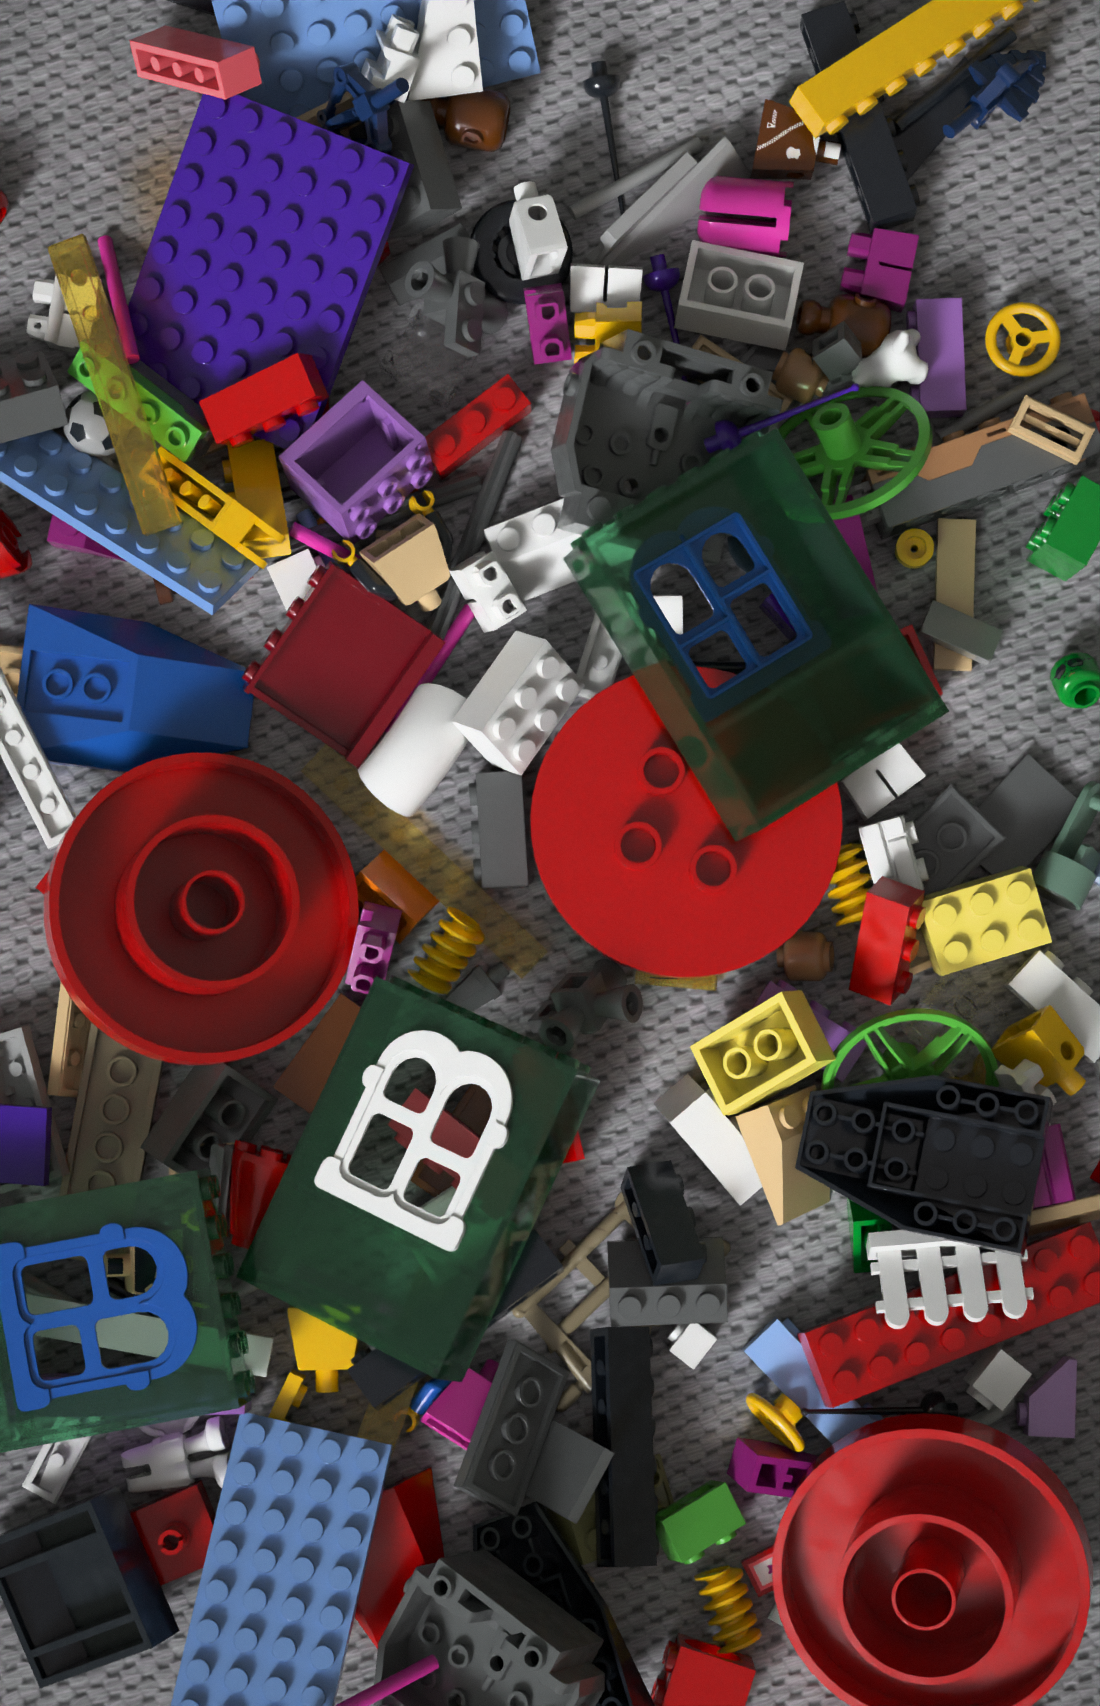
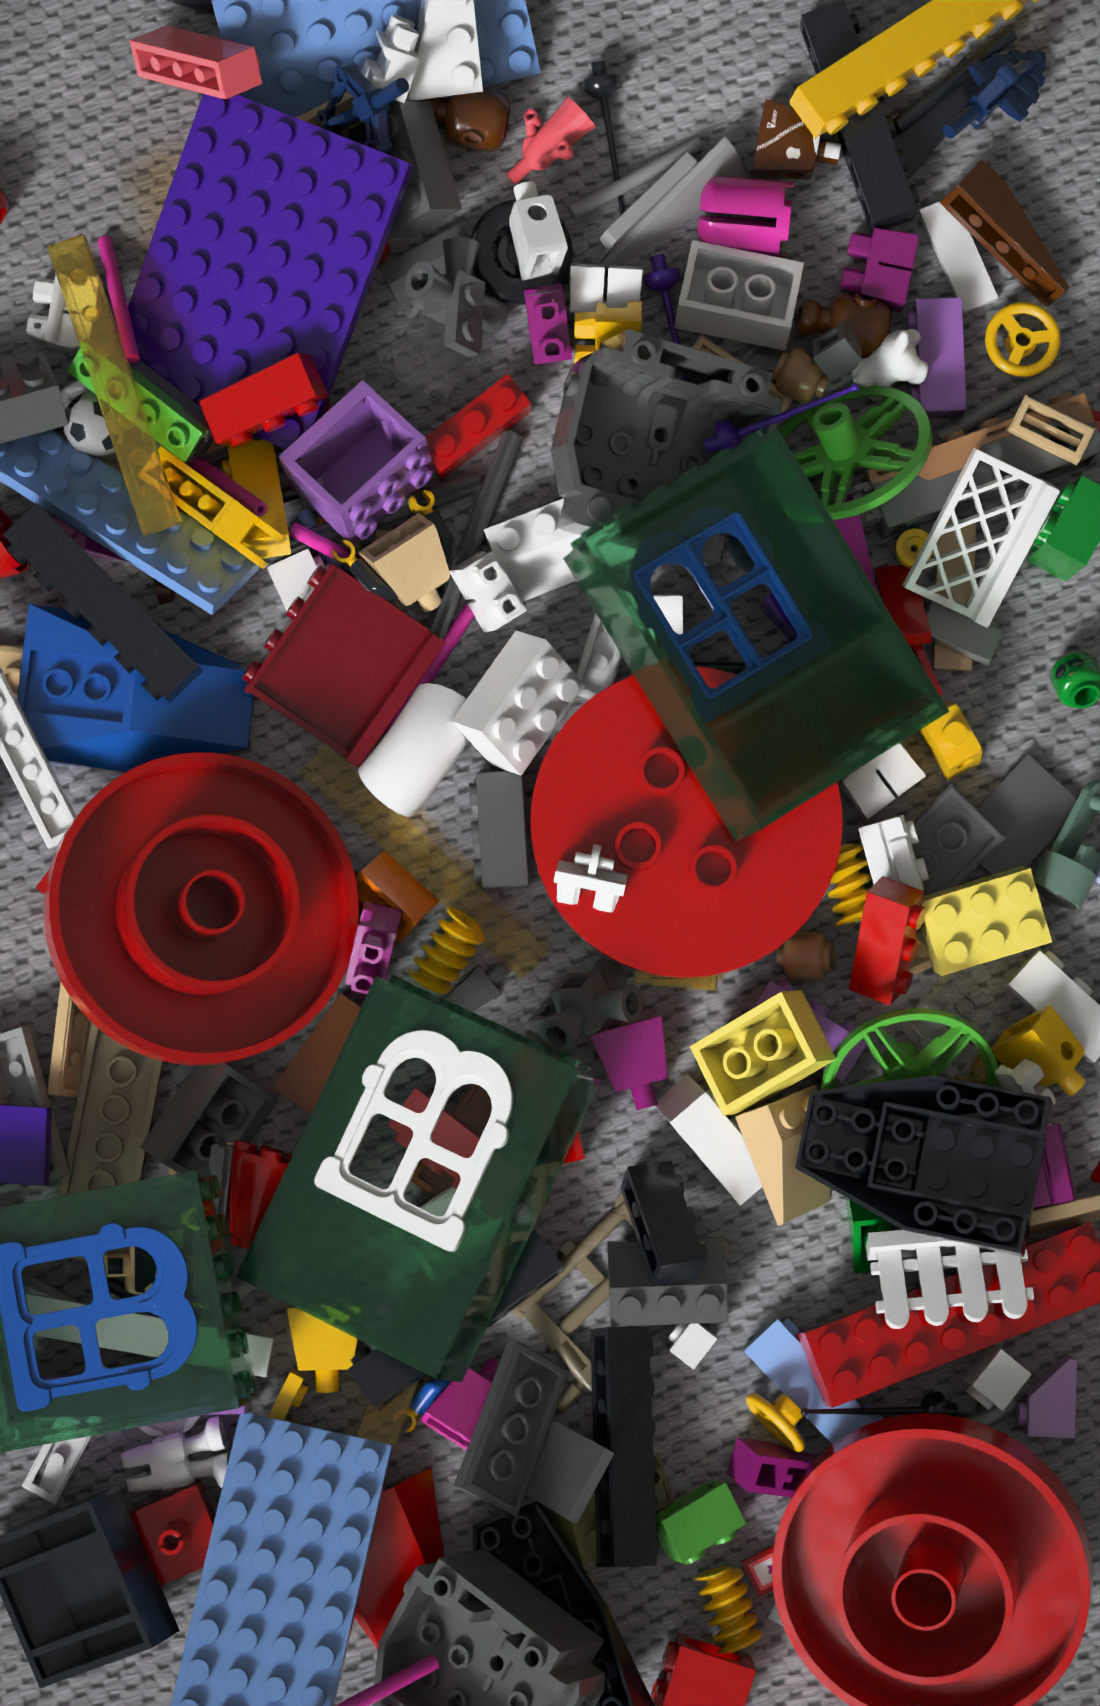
(103, 603): none -> black brick
(228, 485): none -> dark pink piece
(552, 140): none -> coral piece
(592, 874): none -> white hips
(634, 1058): none -> magenta torso
(903, 604): none -> red tile
(952, 743): none -> yellow torso
(958, 258): none -> white tile
(998, 222): none -> reddish brown slope
(1012, 544): none -> white fence

